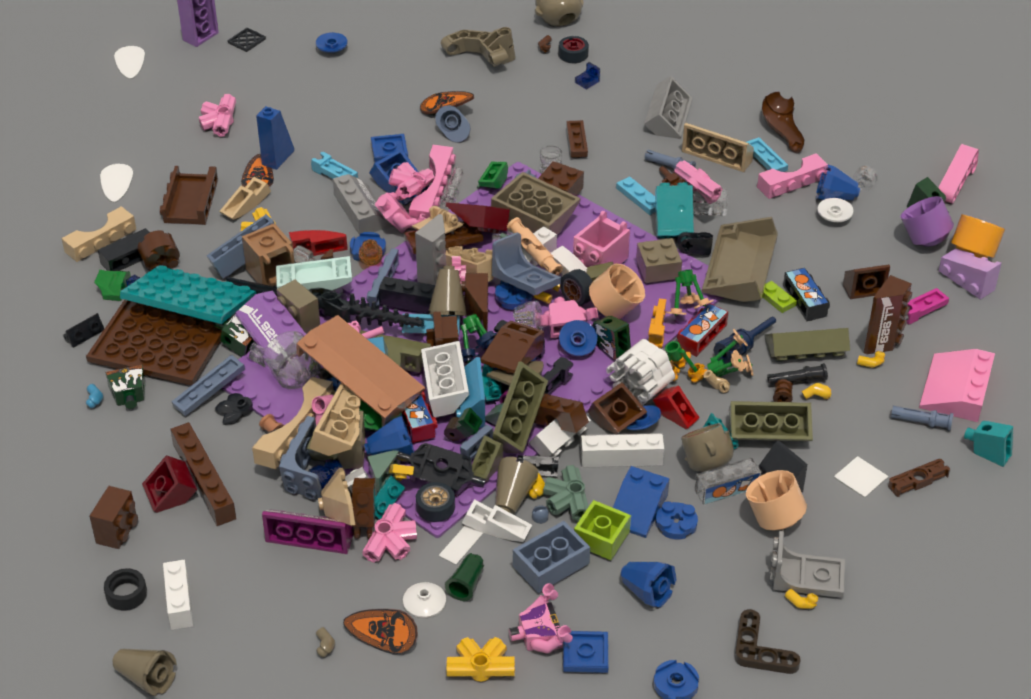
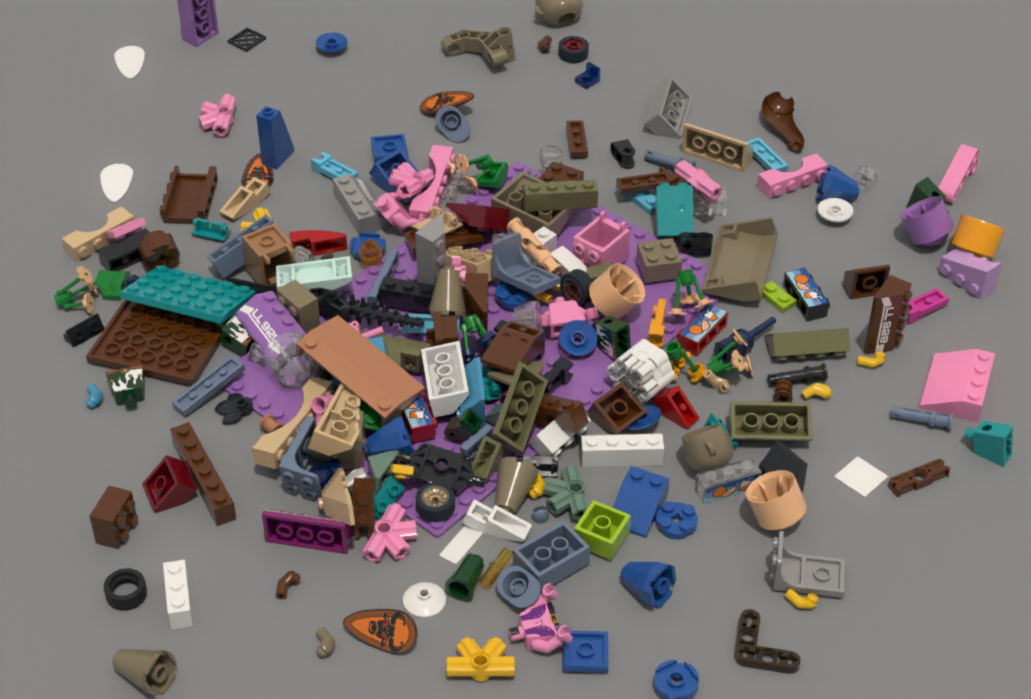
(64, 298): none -> plant
(132, 226): none -> bright pink plate
(215, 231): none -> teal hinge
(283, 583): none -> reddish brown arm
(462, 164): none -> plant
(496, 567): none -> clear yellow axle
(518, 586): none -> sand blue piece
(560, 195): none -> olive slope
(623, 153): none -> black piece
(642, 182): none -> reddish brown plate

